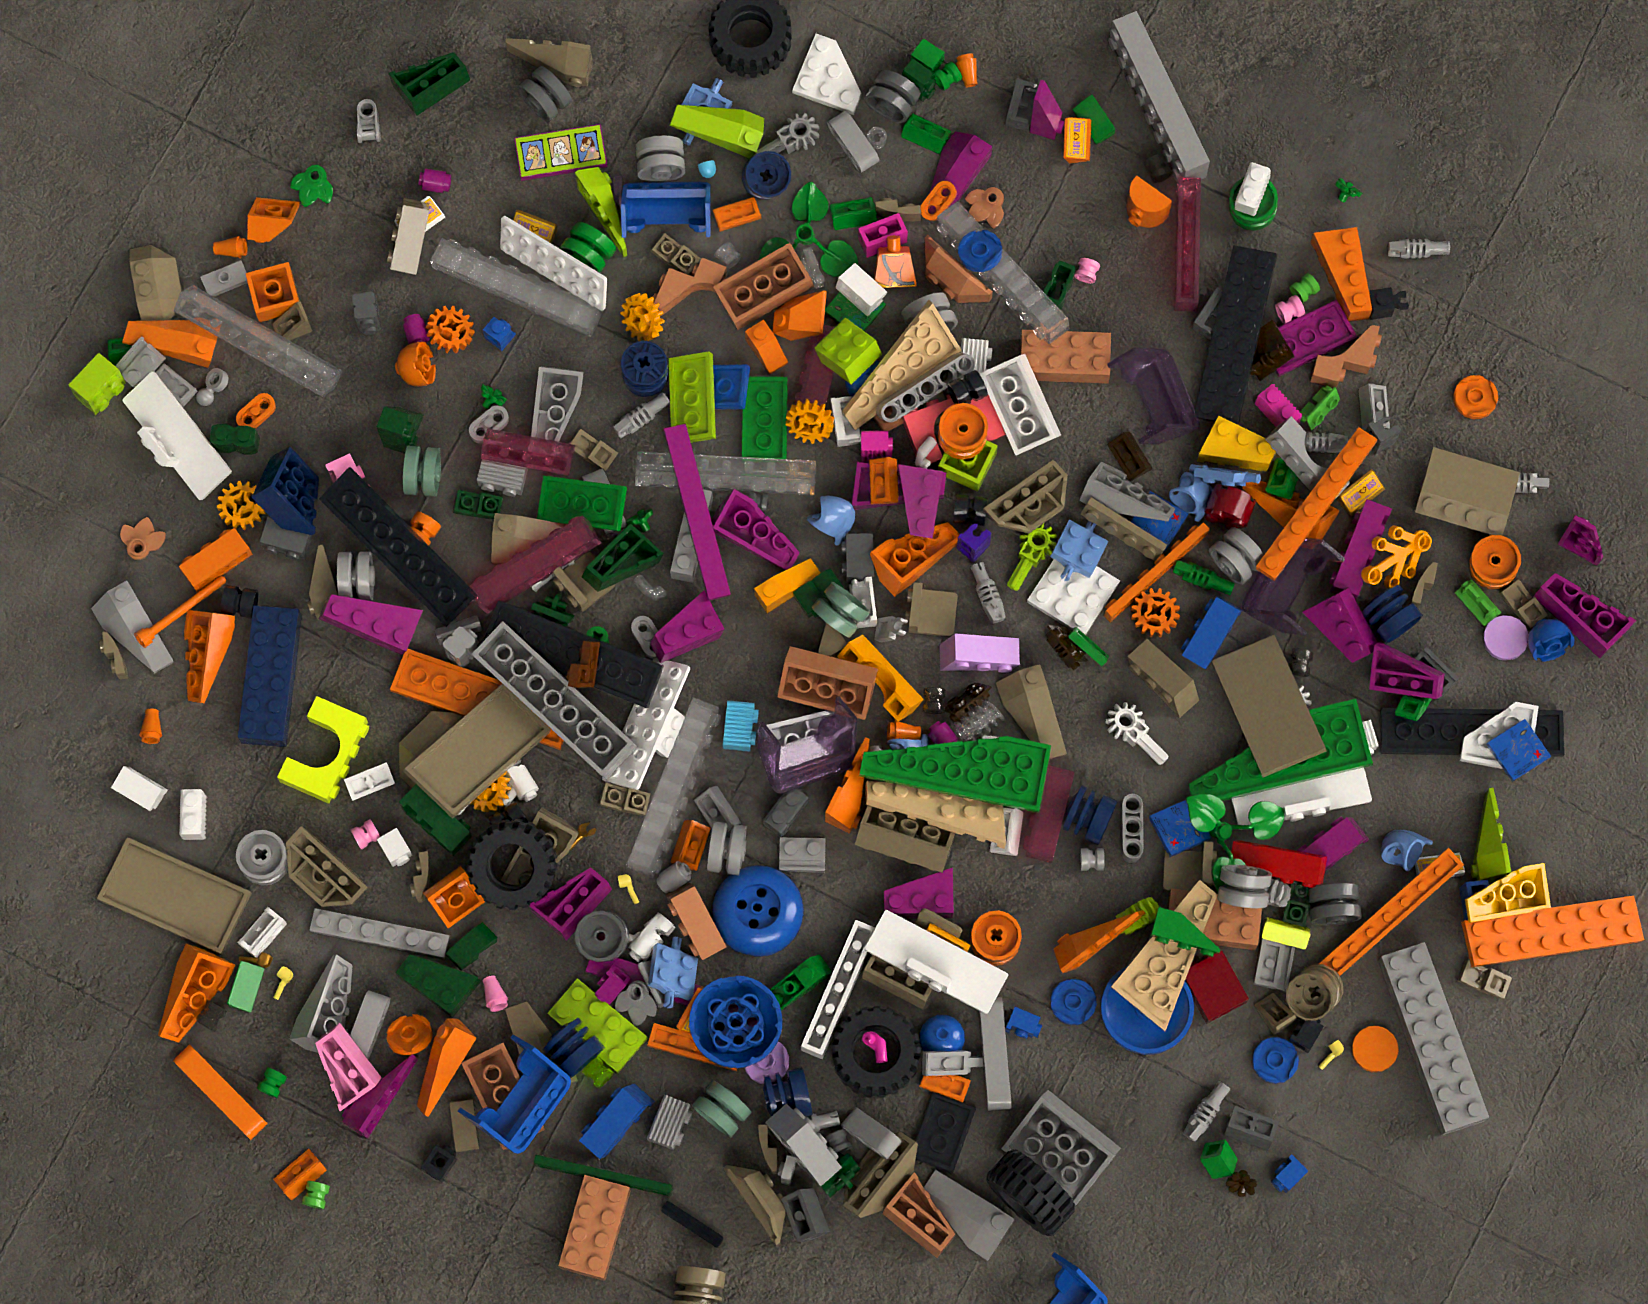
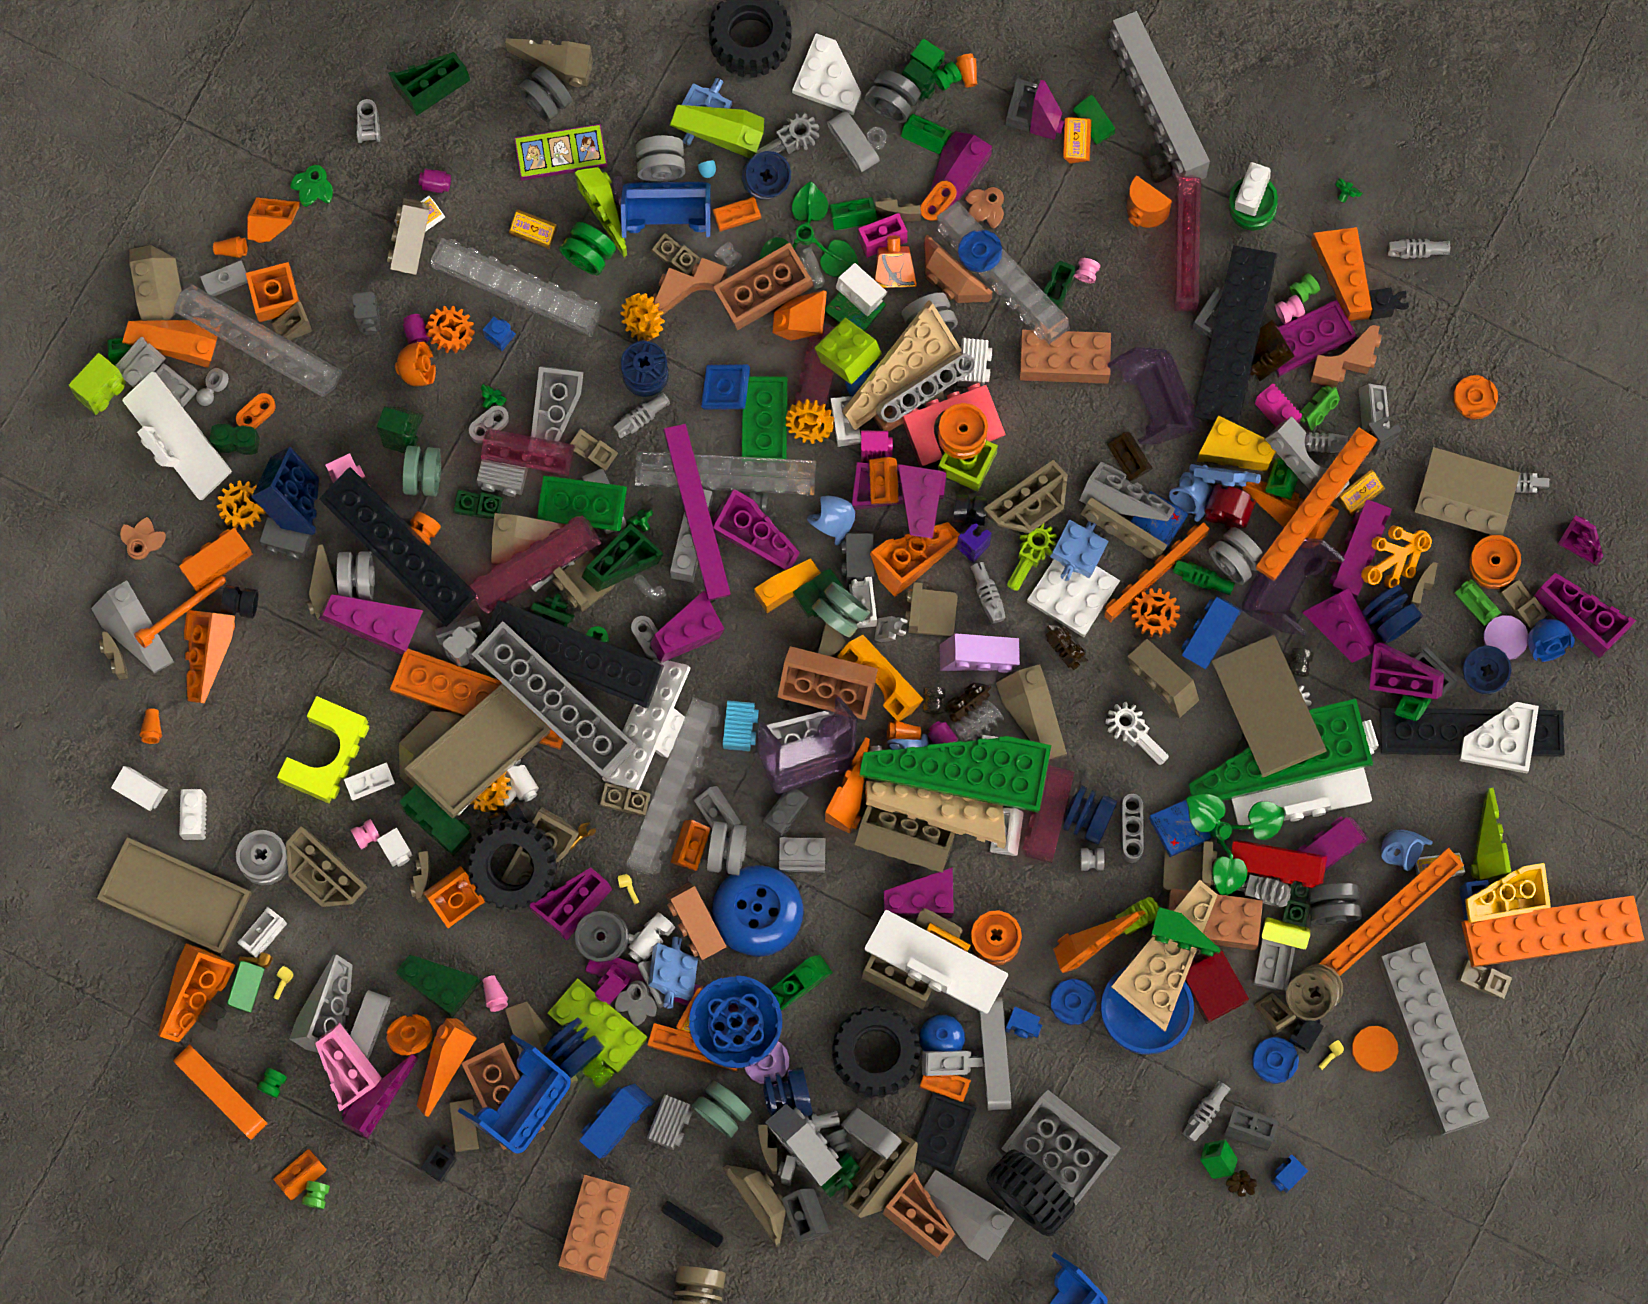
(269, 676): dark blue brick -> none
(379, 933): light grey plate -> none
(471, 945): dark green slope -> none
(553, 263): white bracket -> none
(584, 673): reddish brown plate -> none
(622, 1179): dark green tile -> none
(674, 877): light grey brick -> none
(693, 395): lime plate -> none
(765, 347): orange slope -> none
(837, 991): white brick -> none
(877, 1043): dark pink arm -> none
(923, 451): white arm -> none
(968, 388): black wheel -> none
(1020, 404): white brick -> none
(1088, 646): green tile -> none
(1244, 886): light grey wheel -> none
(1480, 658): none -> dark blue wheel
(1518, 750): blue tile -> none

